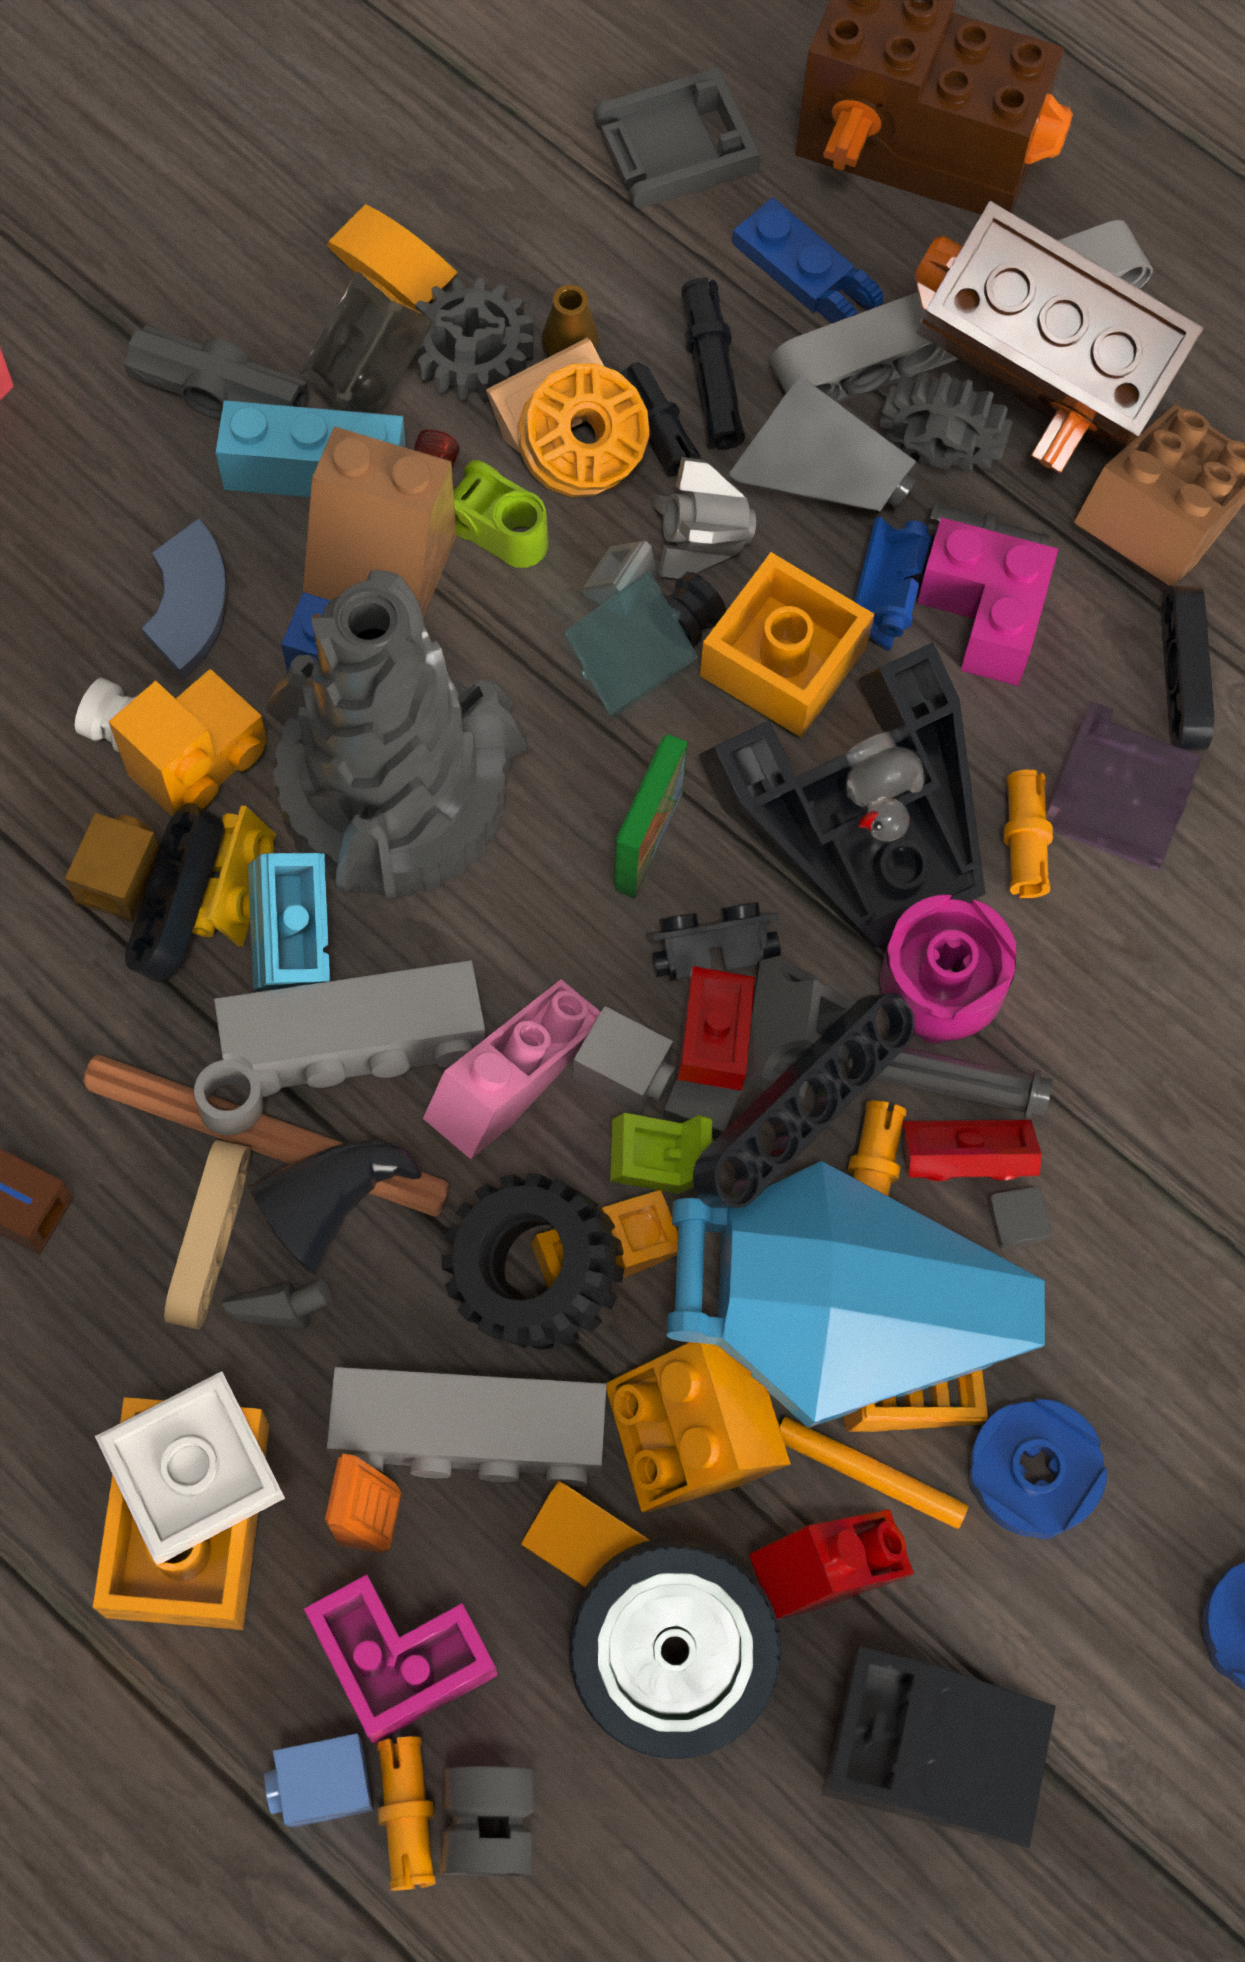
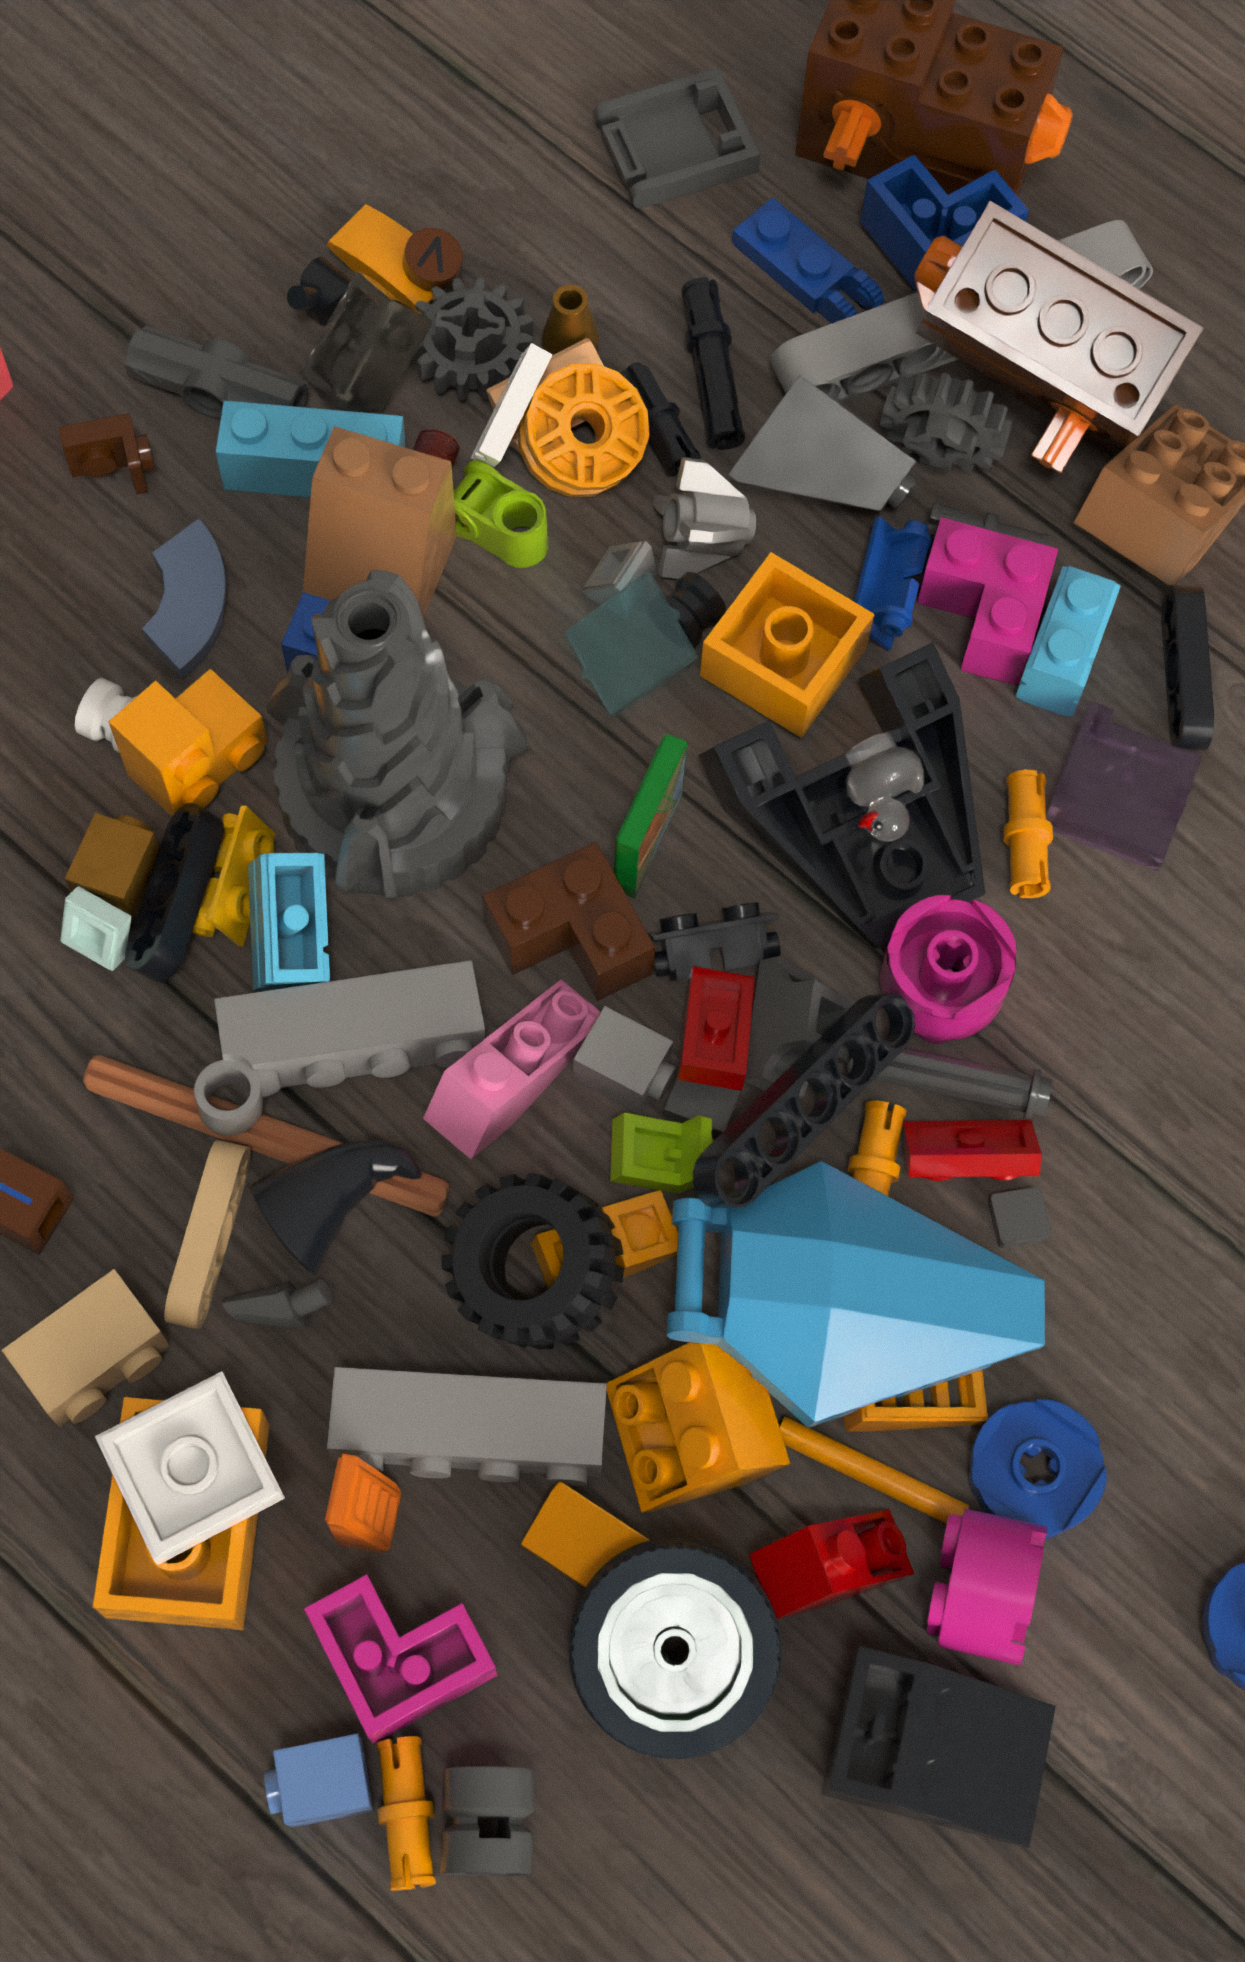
(87, 1350): none -> tan brick
(95, 928): none -> light aqua tile
(105, 445): none -> reddish brown bracket
(319, 290): none -> black piece
(432, 258): none -> reddish brown tile
(511, 405): none -> white tile
(576, 908): none -> reddish brown brick
(910, 209): none -> blue brick
(990, 1585): none -> dark pink brick
(1067, 641): none -> medium azure brick

